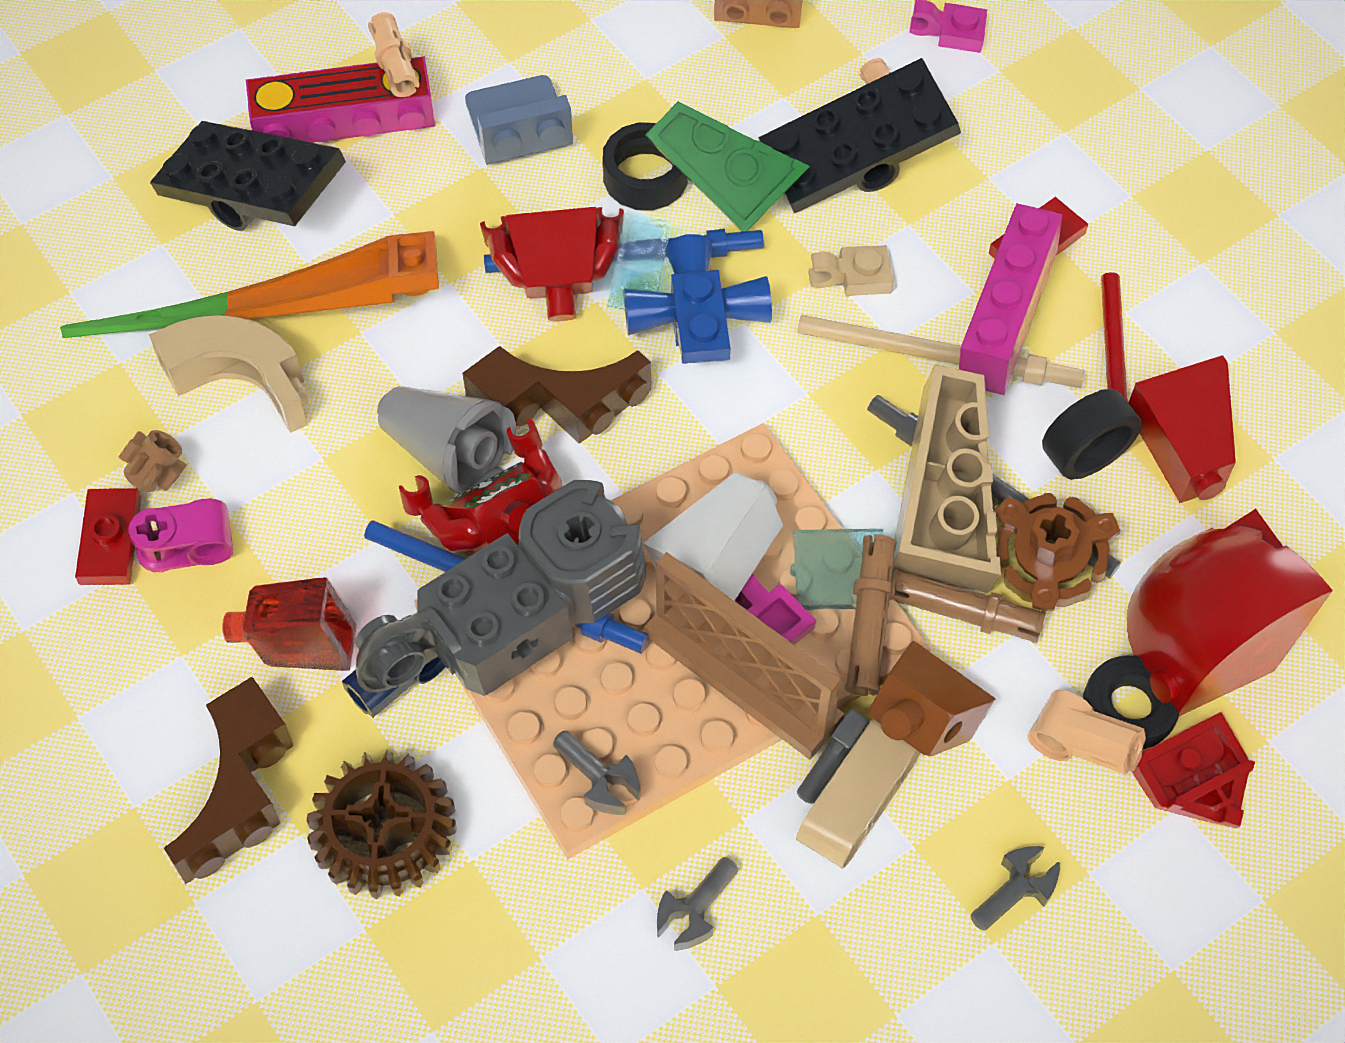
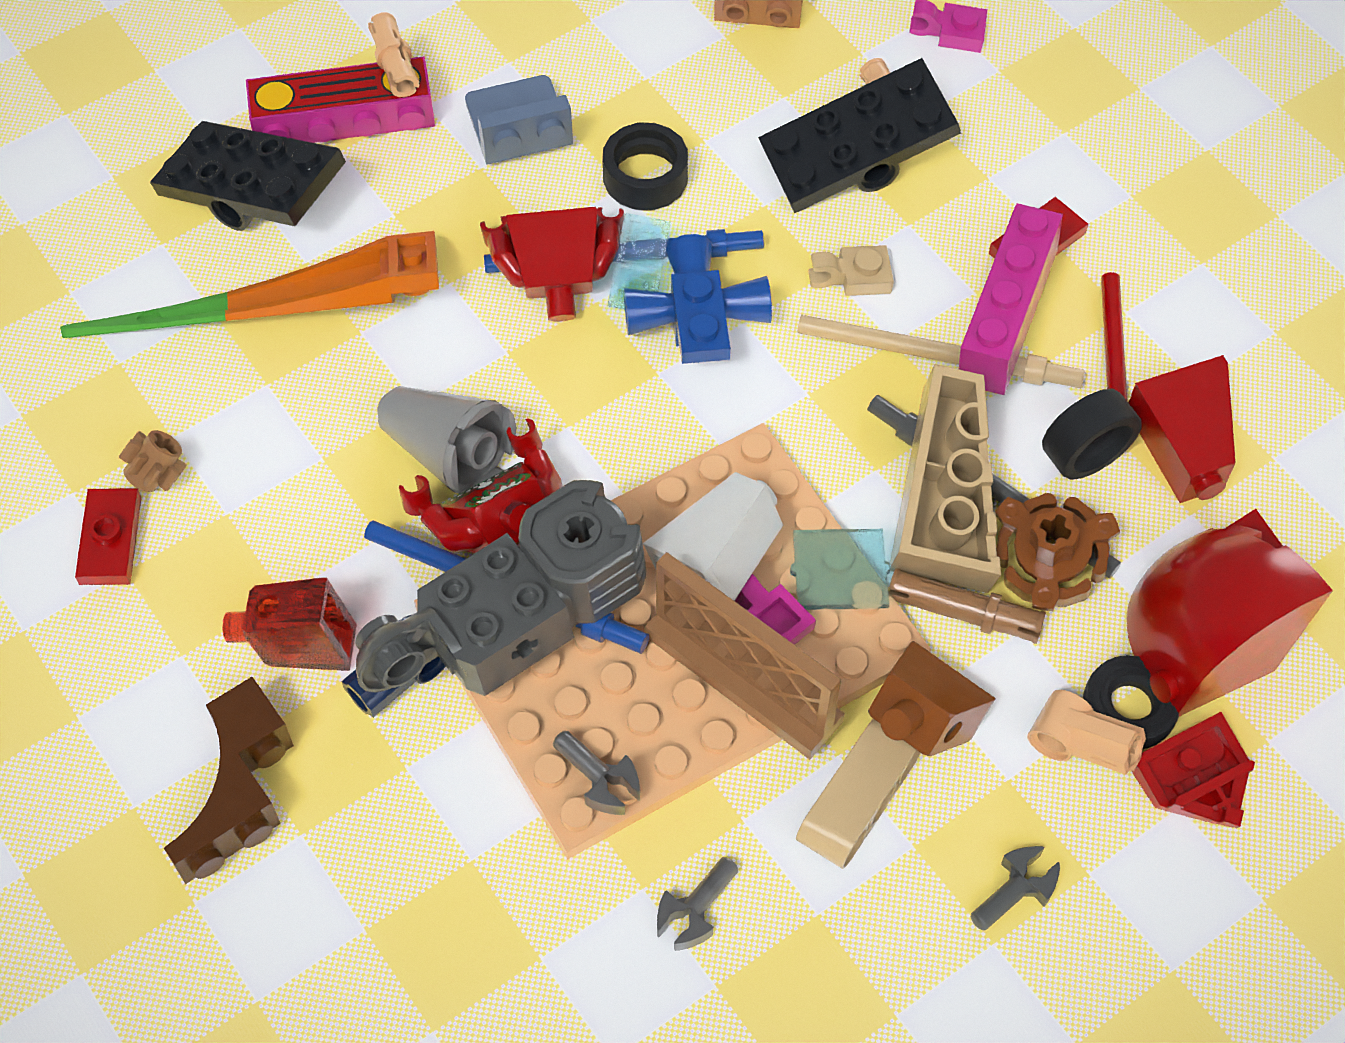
(185, 535): dark pink piece -> none
(233, 348): tan arch -> none
(339, 816): reddish brown gear -> none
(576, 400): reddish brown arch -> none
(725, 165): green wing -> none
(833, 755): dark grey bar -> none
(872, 603): medium nougat pin -> none

